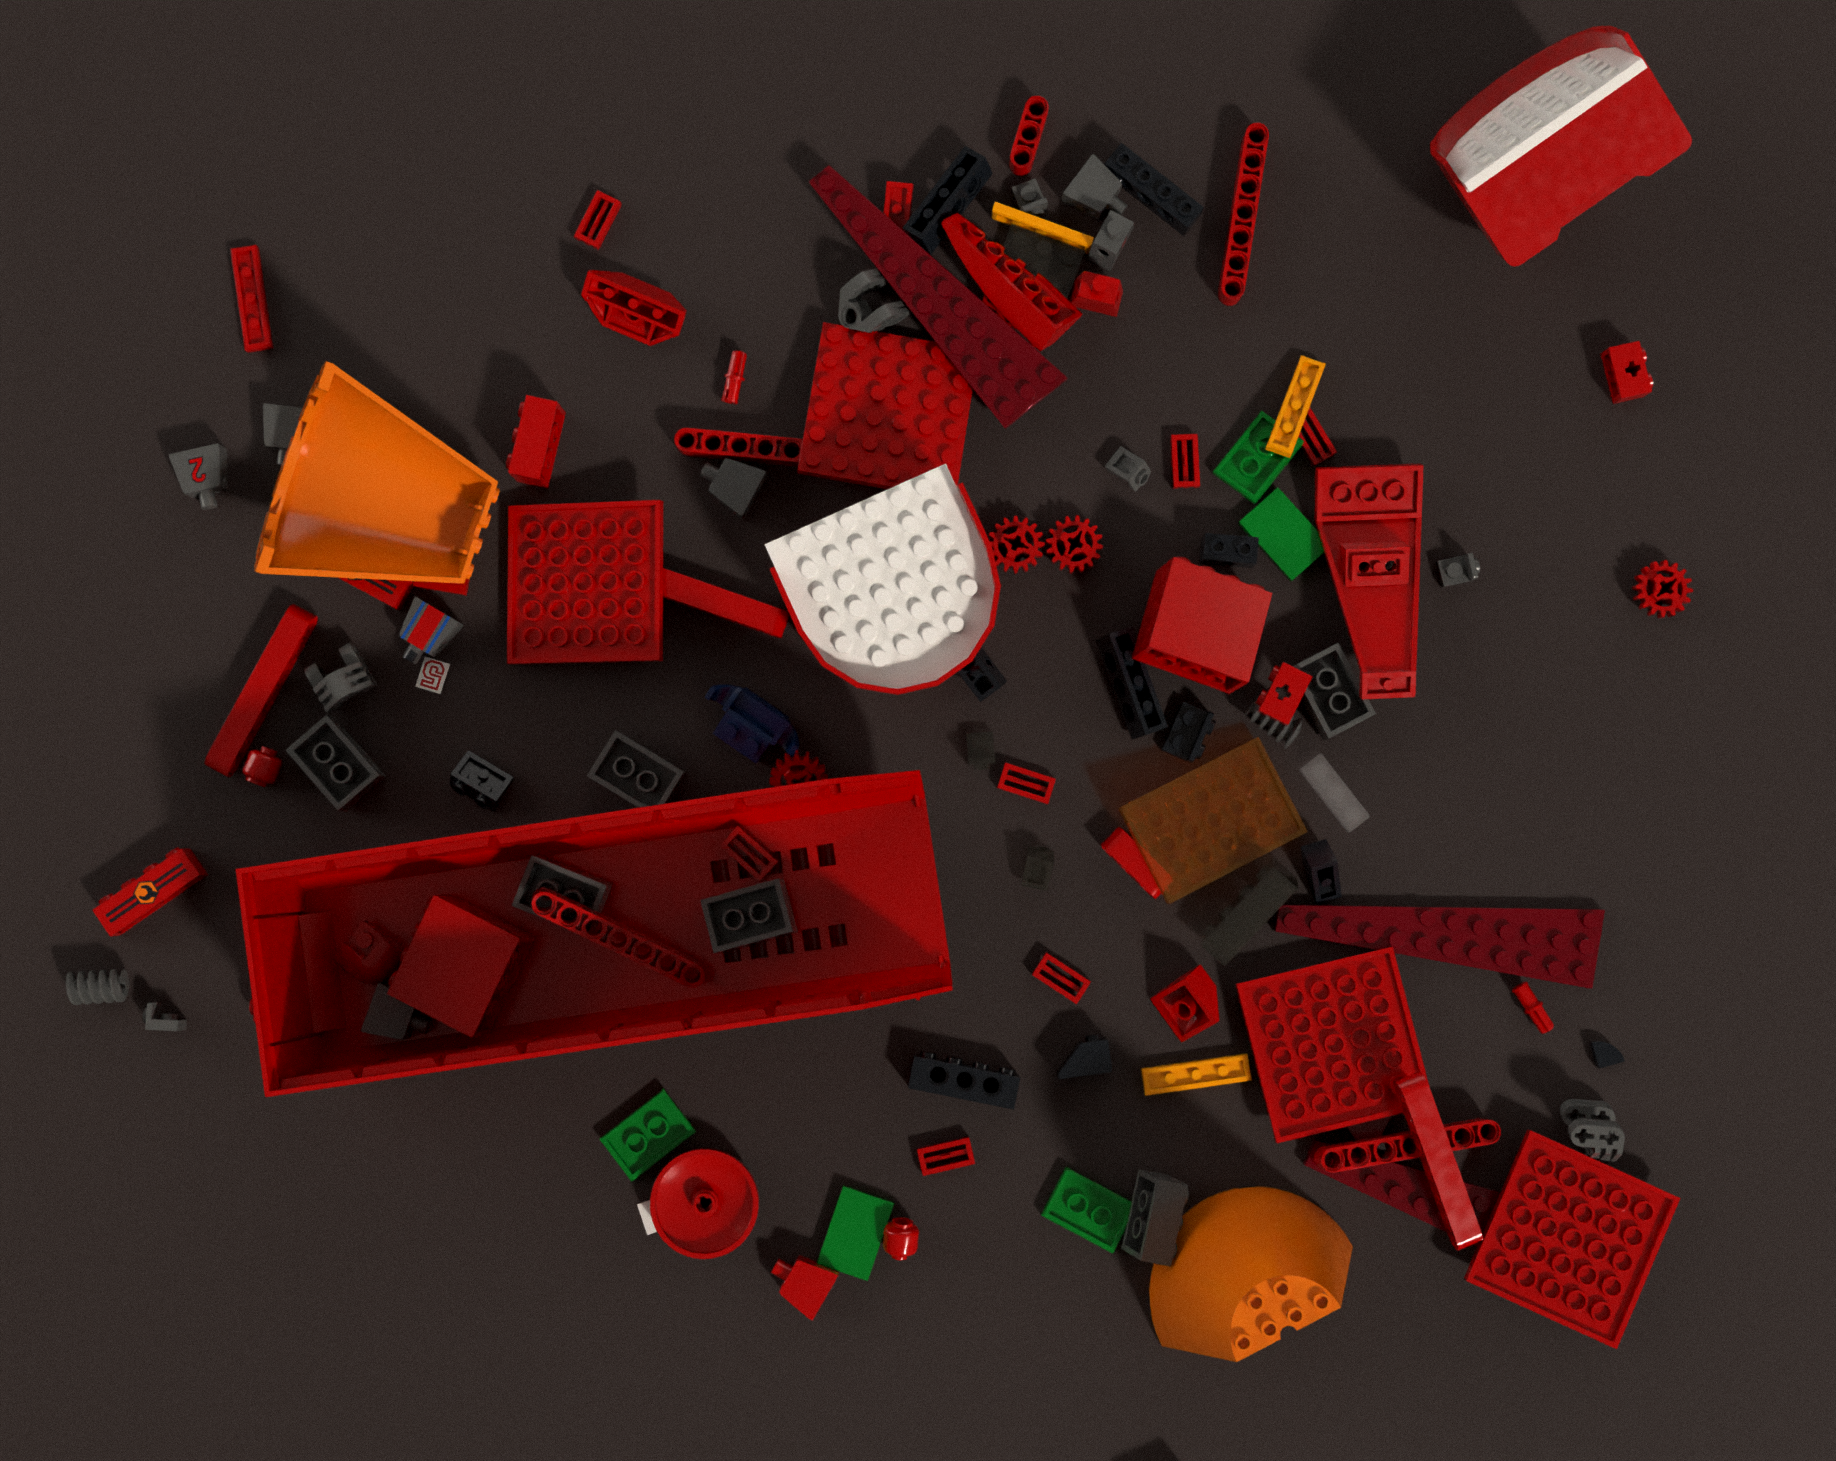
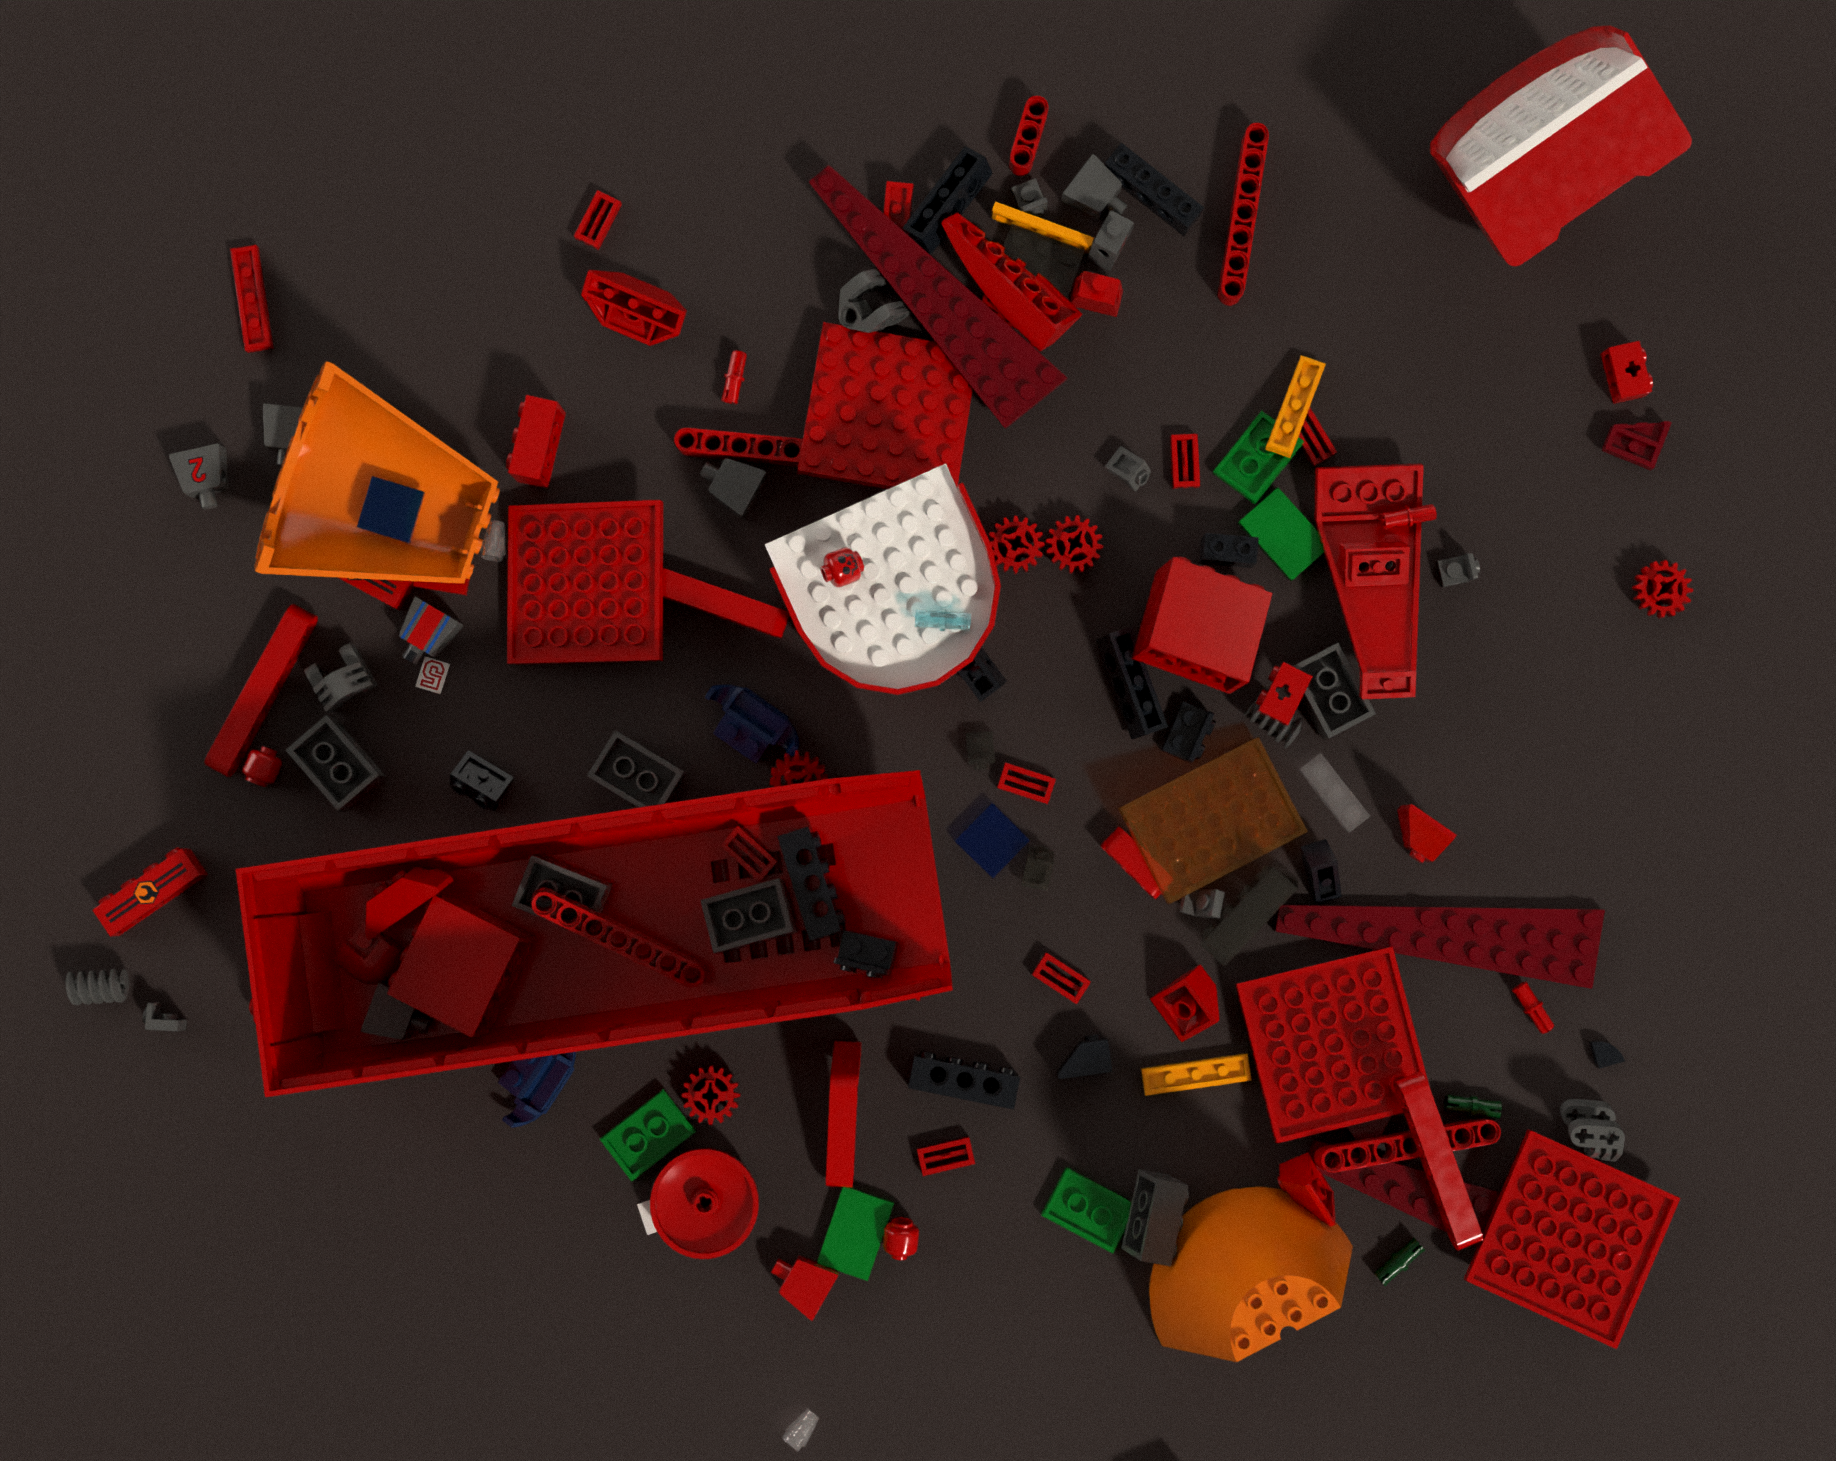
(391, 509): none -> clear blue tile
(402, 896): none -> red wedge
(493, 543): none -> clear cone
(536, 1085): none -> dark blue plate
(699, 1094): none -> red gear
(792, 845): none -> black brick
(800, 1430): none -> clear cone
(842, 567): none -> red head
(843, 1113): none -> red beam
(866, 953): none -> black bracket
(943, 620): none -> clear light blue pin
(992, 840): none -> clear blue tile
(1203, 903): none -> dark grey bracket
(1308, 1187): none -> red slope
(1399, 1261): none -> dark green pin
(1408, 516): none -> red axle
(1423, 834): none -> red slope
(1472, 1106): none -> dark green pin
(1637, 442): none -> dark red wing

